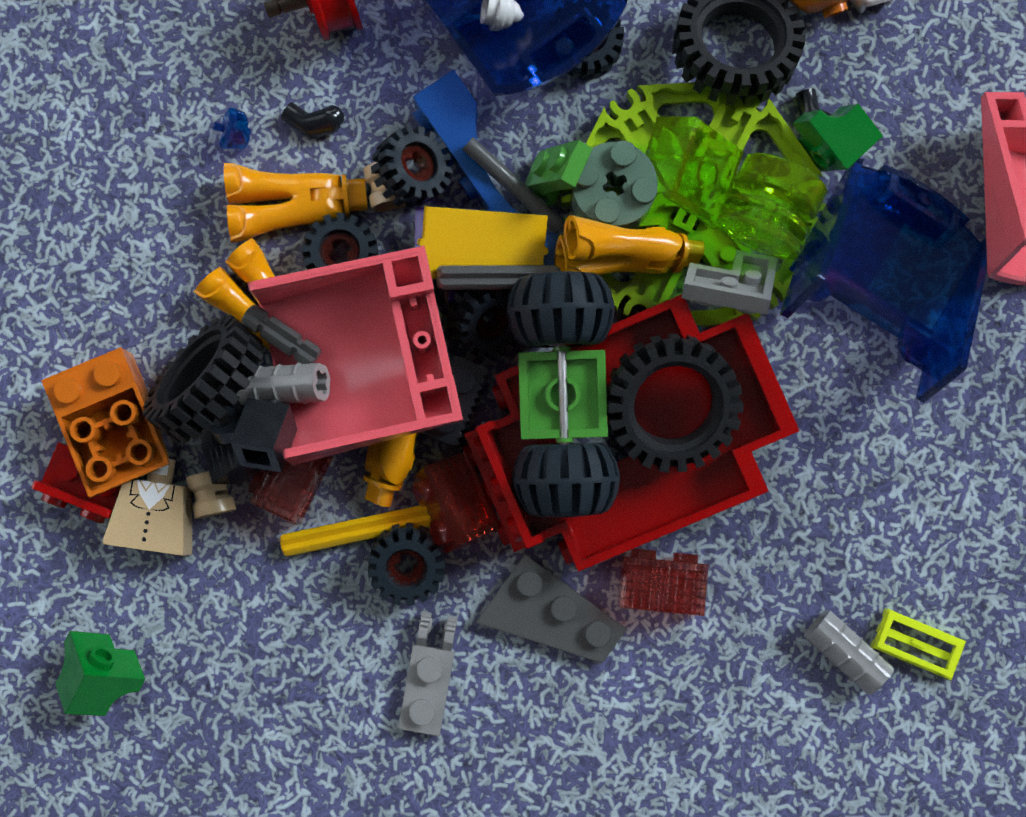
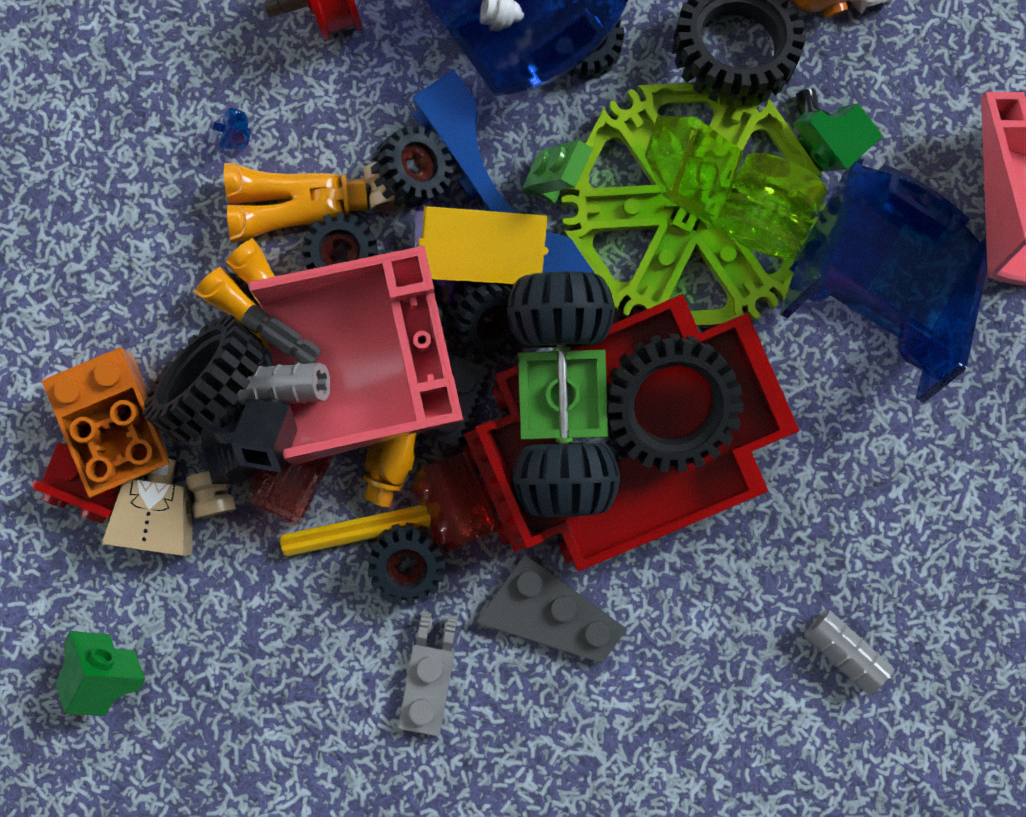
(314, 124): black arm -> none
(485, 276): dark grey axle -> none
(512, 184): dark grey bar -> none
(613, 249): light orange piece -> none
(620, 166): sand green brick -> none
(662, 584): clear red brick -> none
(744, 287): light grey plate -> none
(884, 630): neon yellow tile -> none

